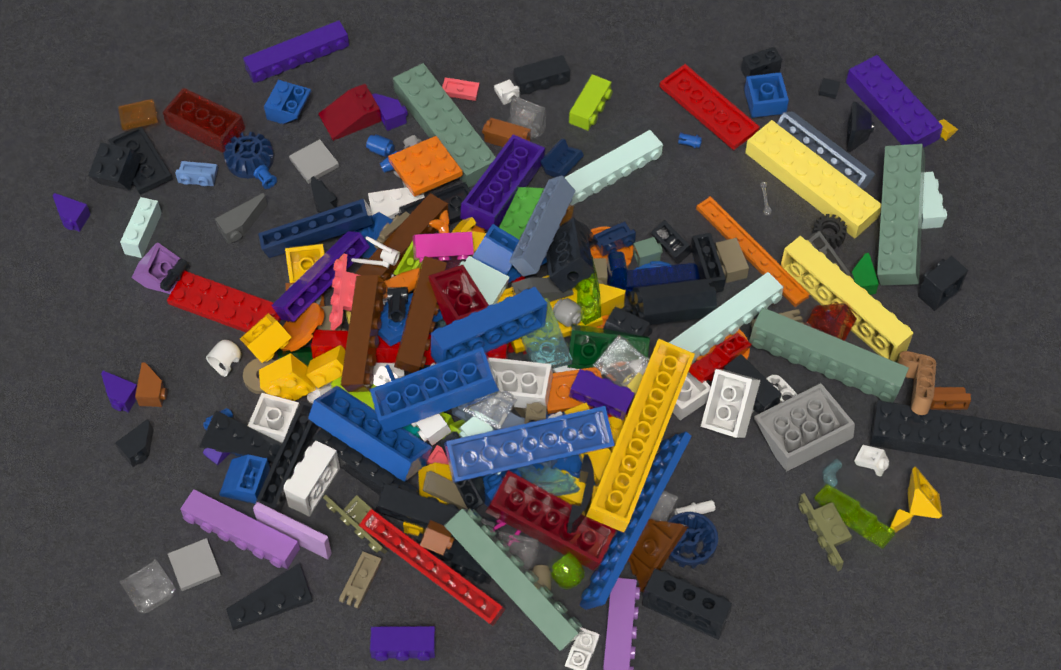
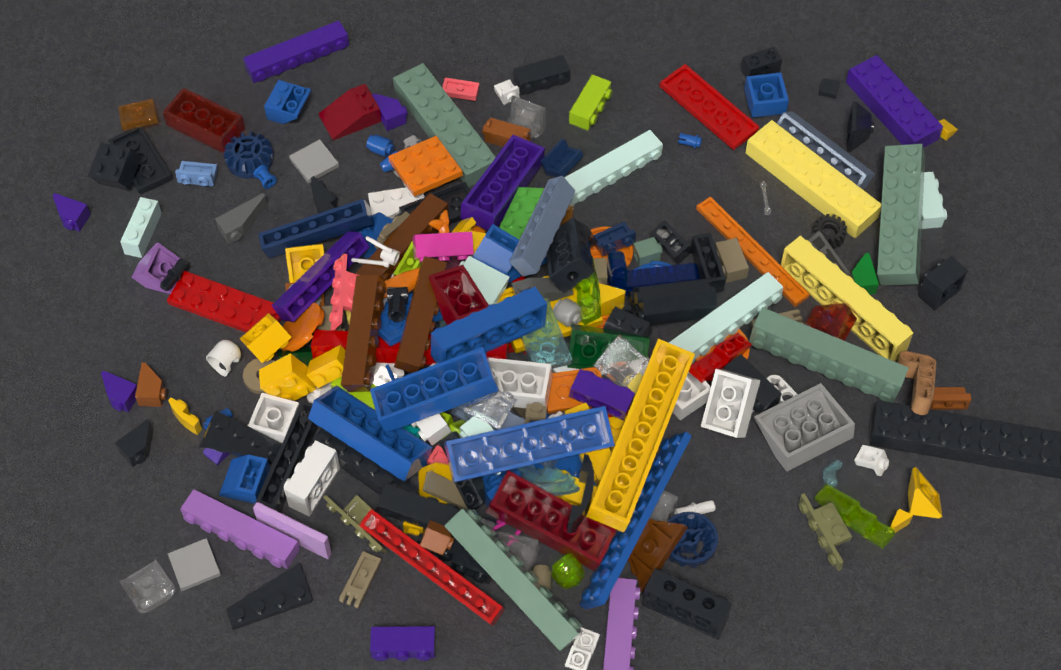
(182, 413): none -> yellow slope

